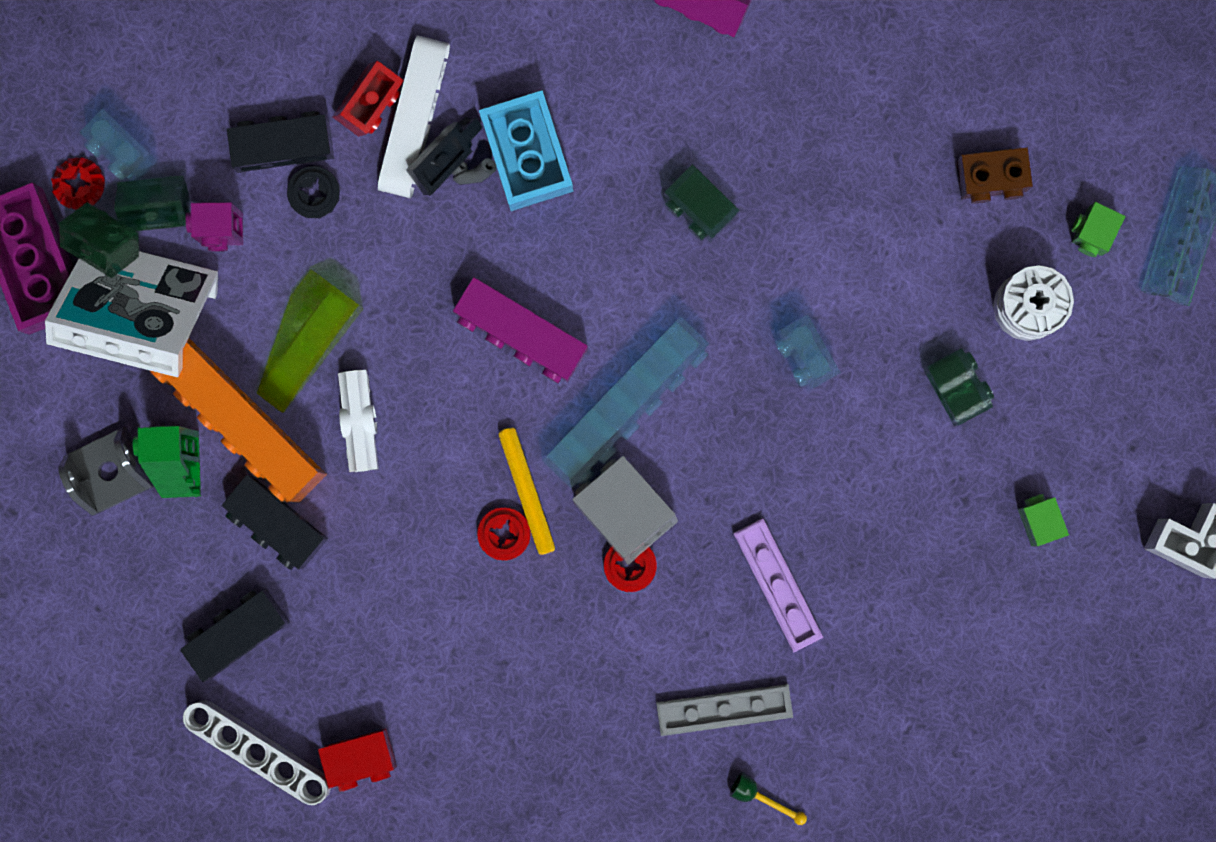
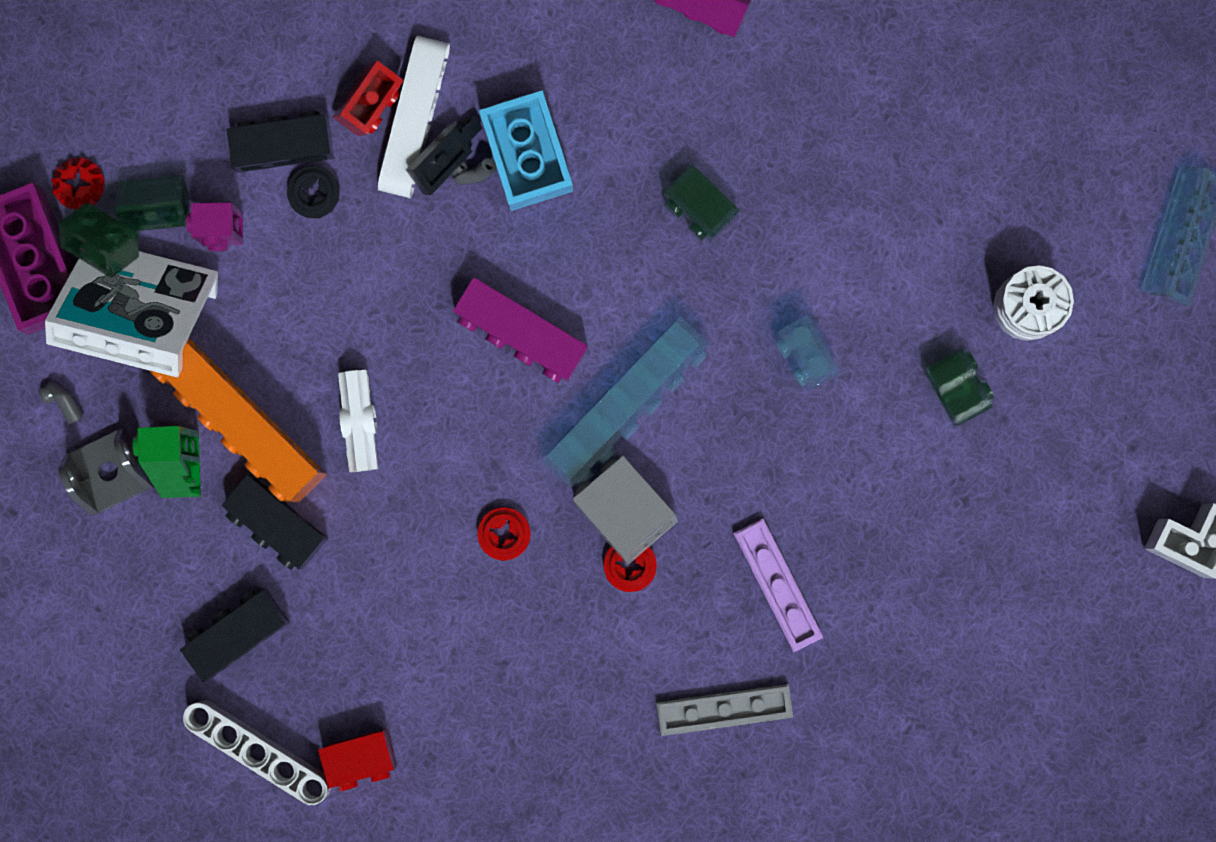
(64, 400): none -> dark grey arm
(123, 151): clear light blue brick -> none
(308, 333): clear neon green wedge -> none
(526, 491): yellow axle -> none
(746, 790): hinge -> none
(994, 174): reddish brown brick -> none
(1042, 520): bright green brick -> none
(1096, 229): bright green brick -> none

